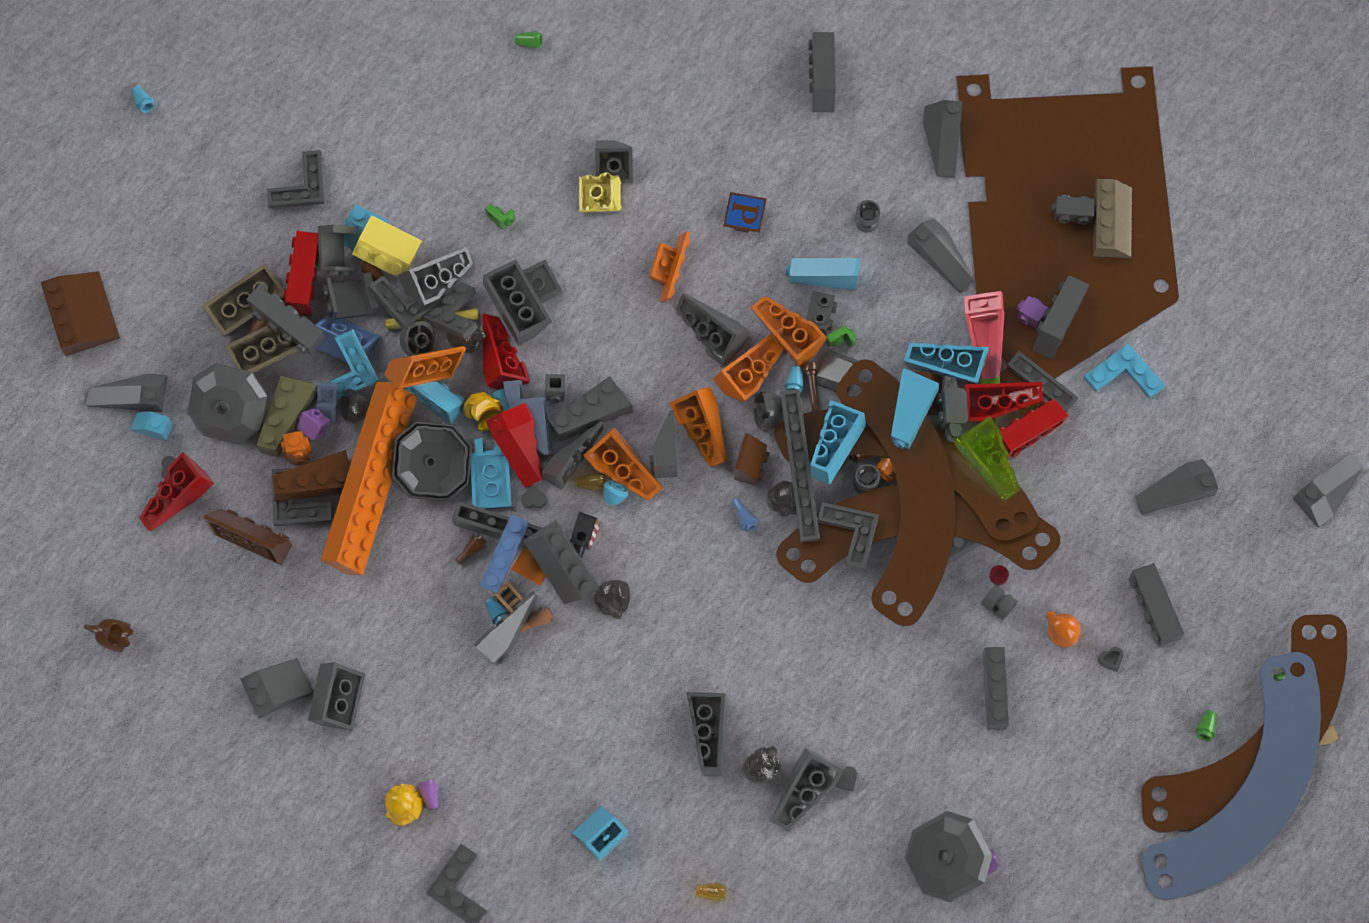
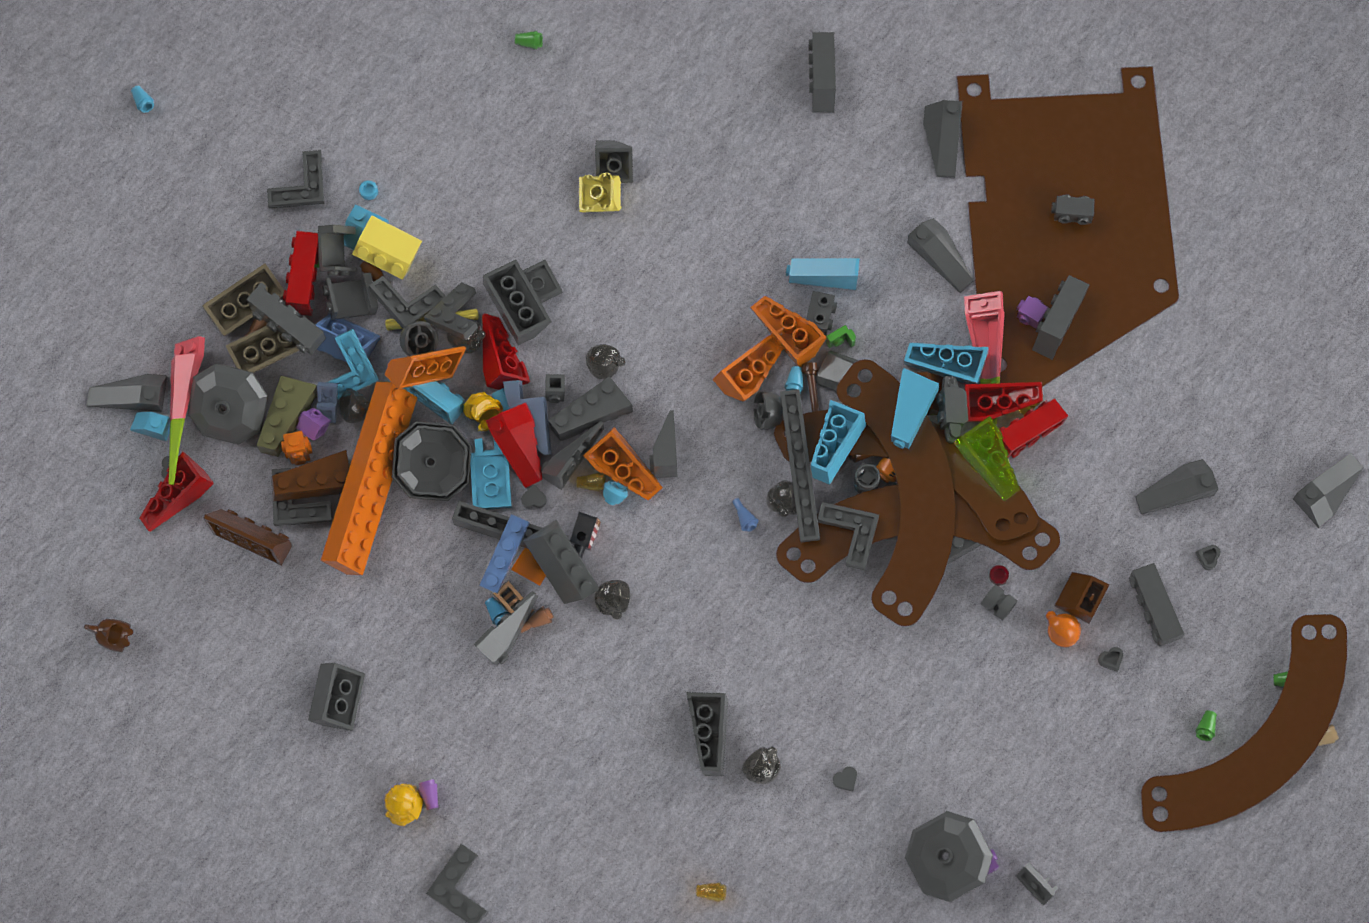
(80, 311): reddish brown slope -> none
(183, 369): none -> coral plate
(276, 687): dark grey slope -> none
(368, 190): none -> medium azure tile
(433, 278): dark grey wedge -> none
(475, 545): reddish brown cone -> none
(498, 217): bright green bracket -> none
(601, 833): medium azure slope -> none
(604, 361): none -> clear smoke piece
(667, 265): orange bracket -> none
(701, 419): orange wedge -> none
(717, 332): dark grey wedge -> none
(744, 212): piece -> none
(750, 460): reddish brown slope -> none
(808, 783): dark grey wedge -> none
(867, 216): dark grey wheel -> none
(995, 688): dark grey brick -> none
(1036, 883): none -> dark grey plate
(1051, 388): dark grey plate -> none
(1082, 596): none -> reddish brown slope
(1112, 219): dark tan slope -> none
(1125, 360): medium azure plate -> none
(1208, 556): none -> dark grey tile
(1265, 798): sand blue piece -> none

